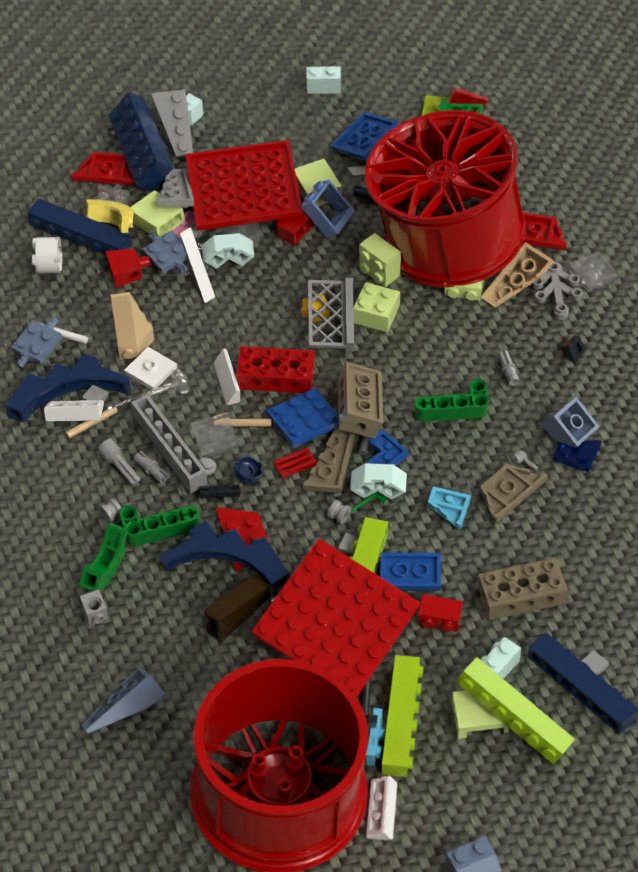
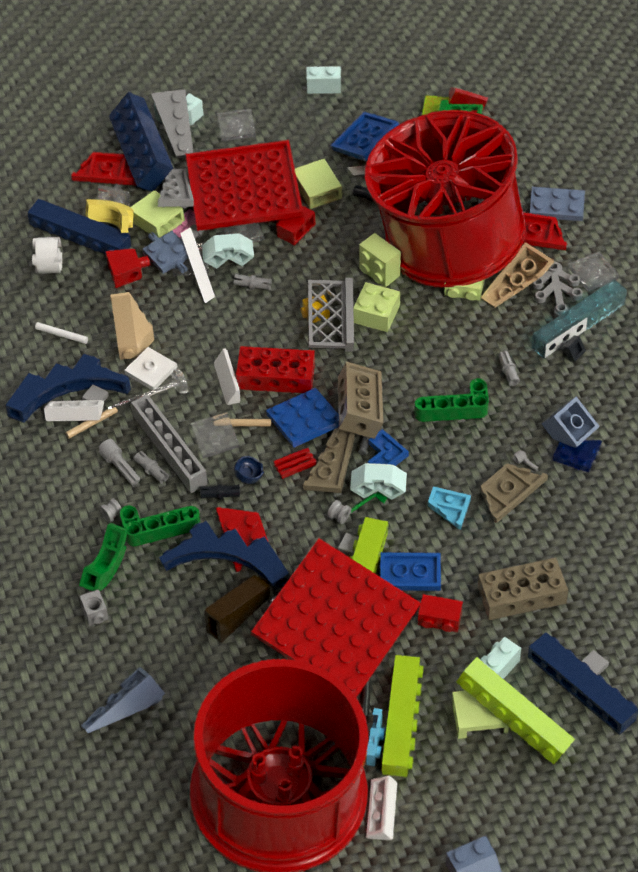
(36, 342): sand blue plate -> none
(209, 465): light grey plate -> none
(236, 125): none -> clear plate
(252, 282): none -> light grey pin
(338, 202): medium blue window -> none
(558, 203): none -> sand blue plate
(579, 318): none -> clear light blue brick

